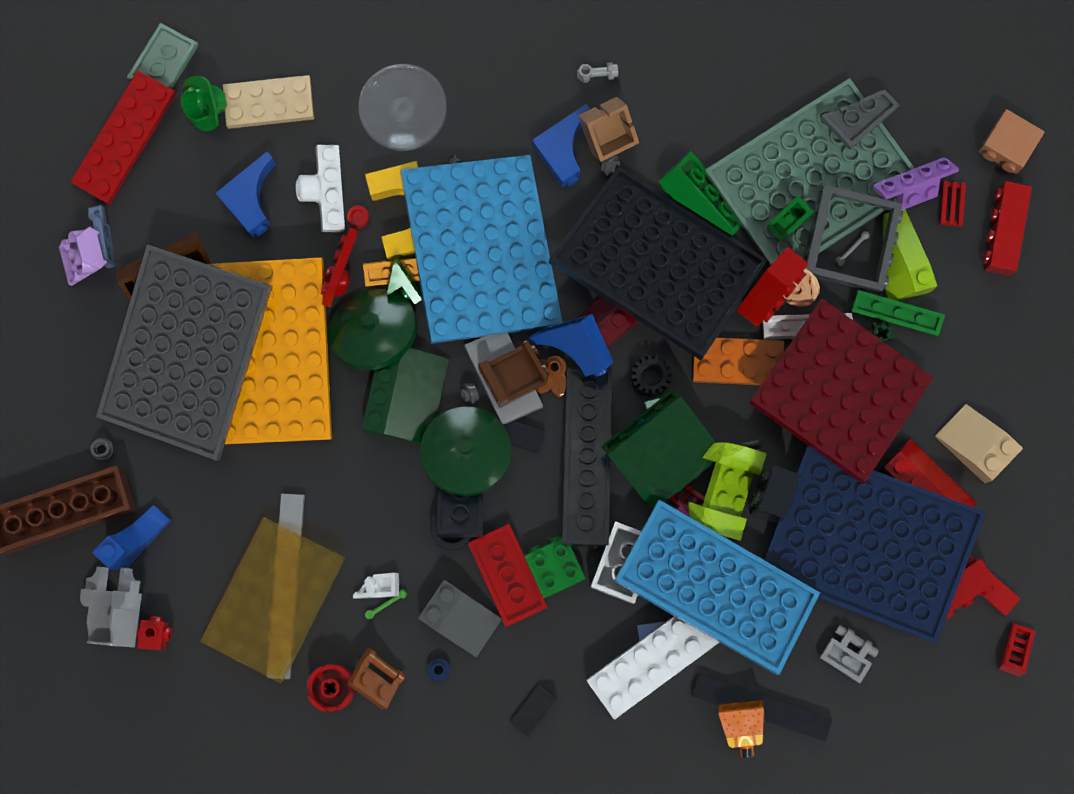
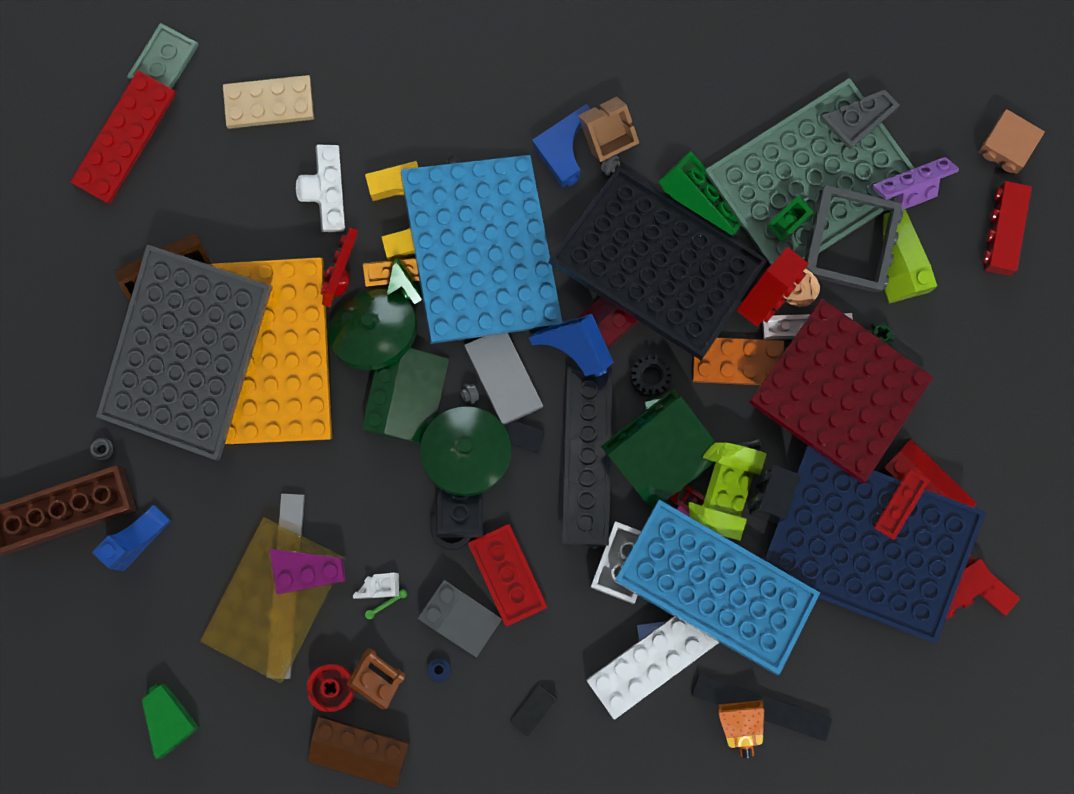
(81, 254): lavender slope -> none
(98, 216): sand blue hinge -> none
(112, 614): light grey piece -> none
(154, 641): red brick -> none
(166, 720): none -> green slope
(202, 102): green hat -> none
(244, 194): blue arch -> none
(304, 571): none -> magenta wing
(358, 216): red tile -> none
(358, 751): none -> reddish brown slope
(402, 107): clear dish -> none
(514, 374): reddish brown panel -> none
(554, 567): green brick -> none
(557, 379): dark orange plate -> none
(586, 72): light grey bar -> none
(840, 260): light grey hinge -> none
(846, 660): light grey plate -> none
(898, 312): green plate -> none
(901, 503): none -> red tile
(961, 201): red tile -> none
(978, 443): tan slope -> none
(1005, 665): red slope -> none

